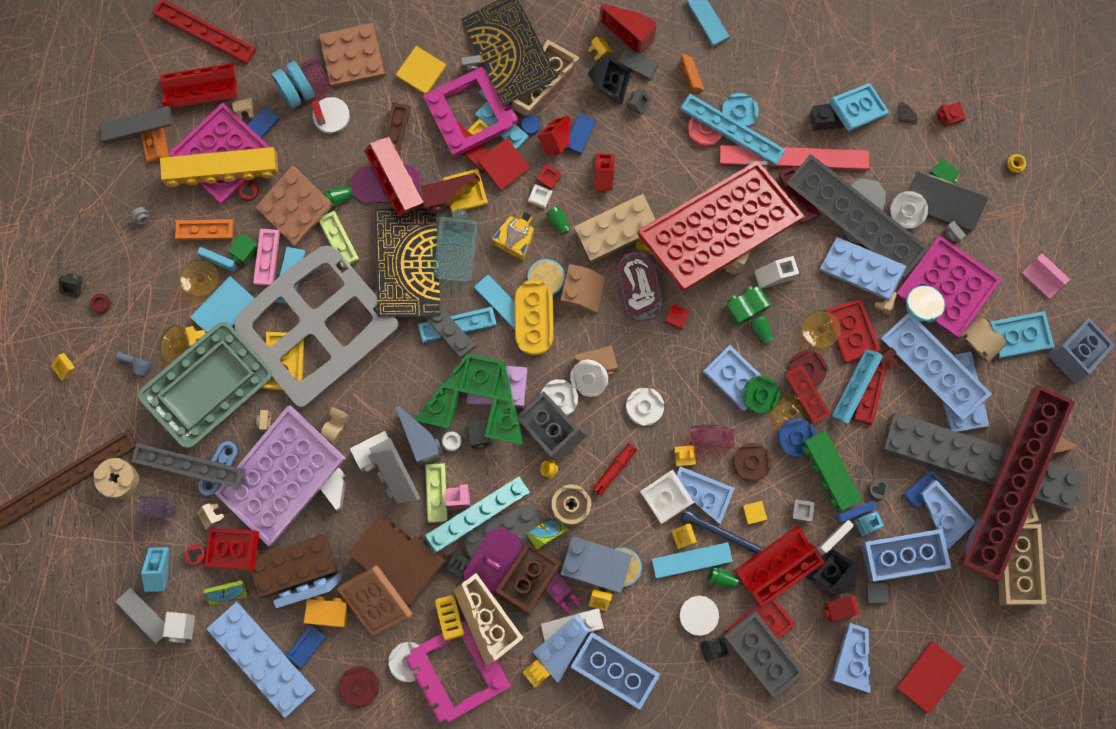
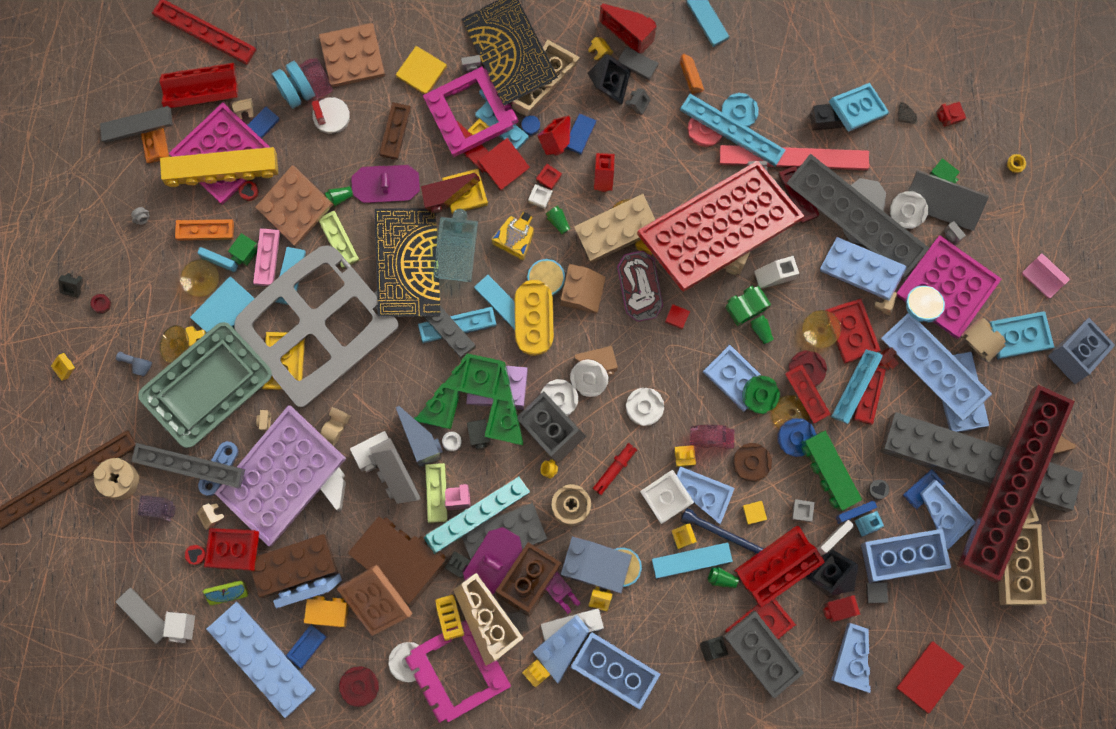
(155, 569): medium azure slope -> none
(393, 176): brick -> none
(546, 533): slope -> none
(699, 615): white tile -> none

